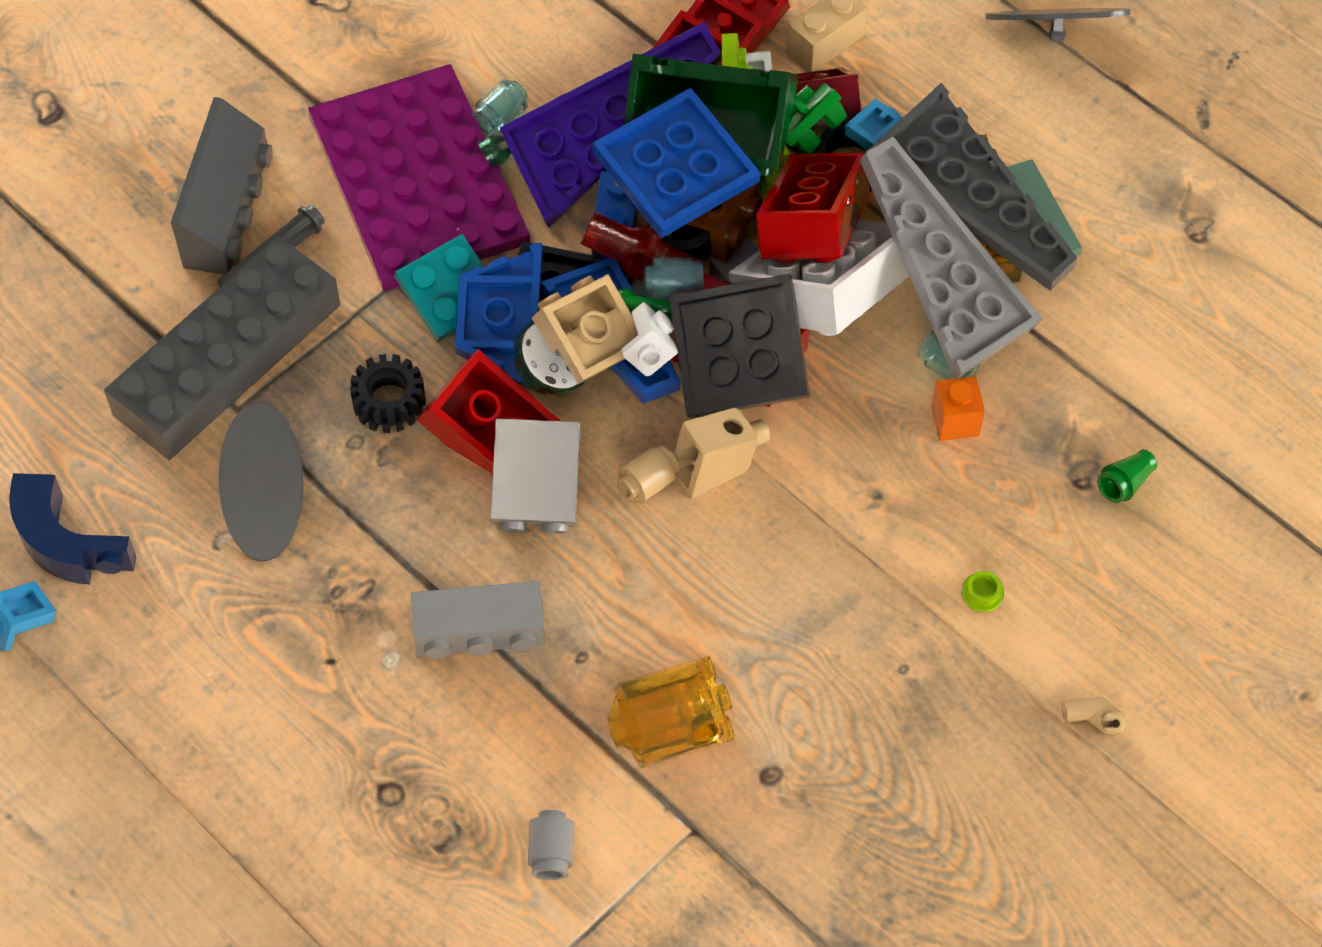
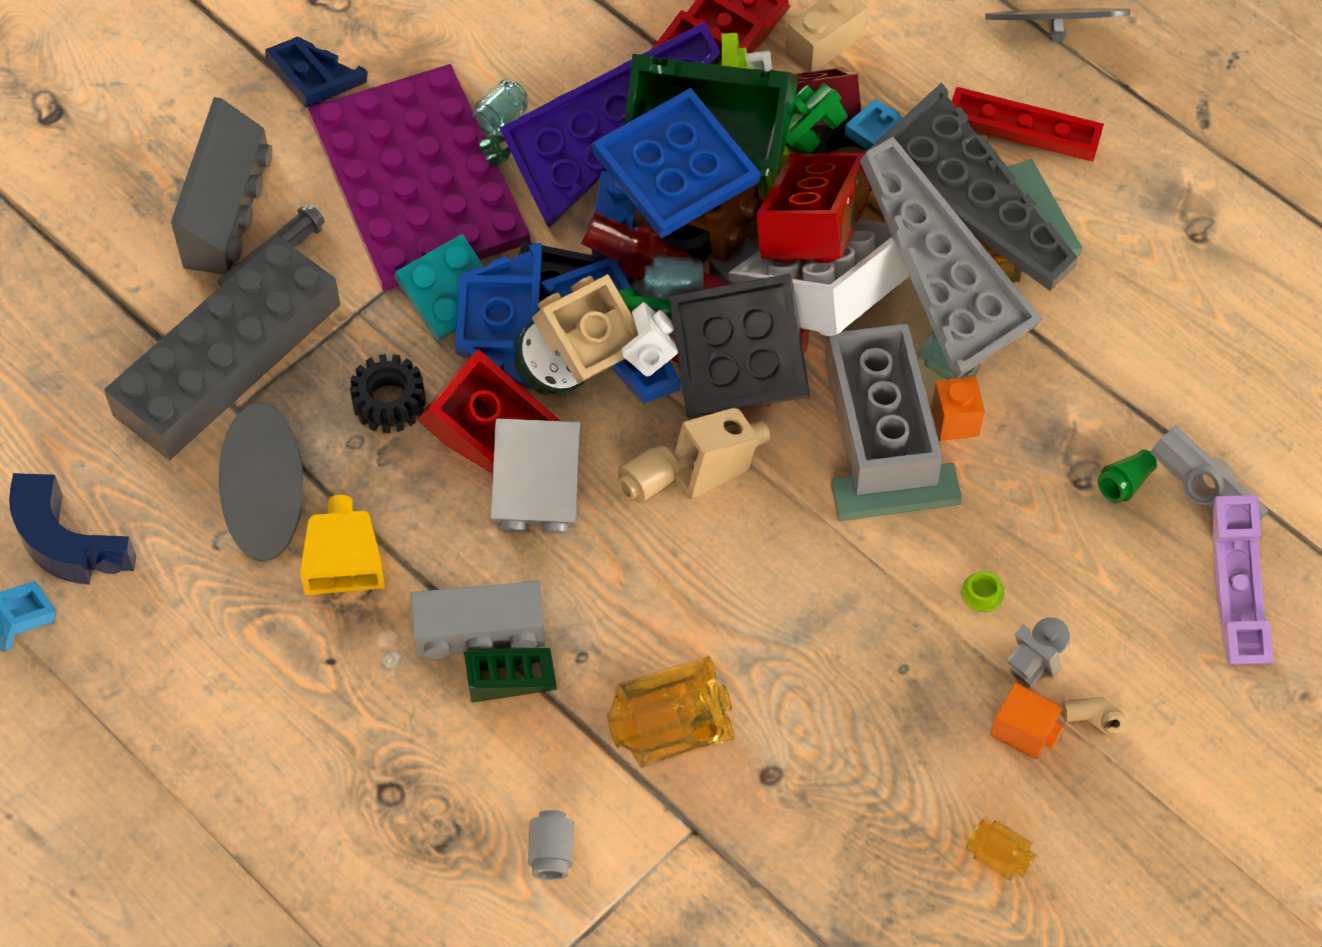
(312, 72): none -> dark blue wing
(341, 551): none -> yellow torso
(501, 688): none -> dark green slope
(883, 409): none -> light grey brick
(893, 502): none -> sand green tile
(1001, 849): none -> clear yellow brick
(1027, 721): none -> orange brick
(1029, 124): none -> red plate
(1040, 651): none -> light grey hips
(1190, 462): none -> light grey piece
(1239, 580): none -> lavender slope

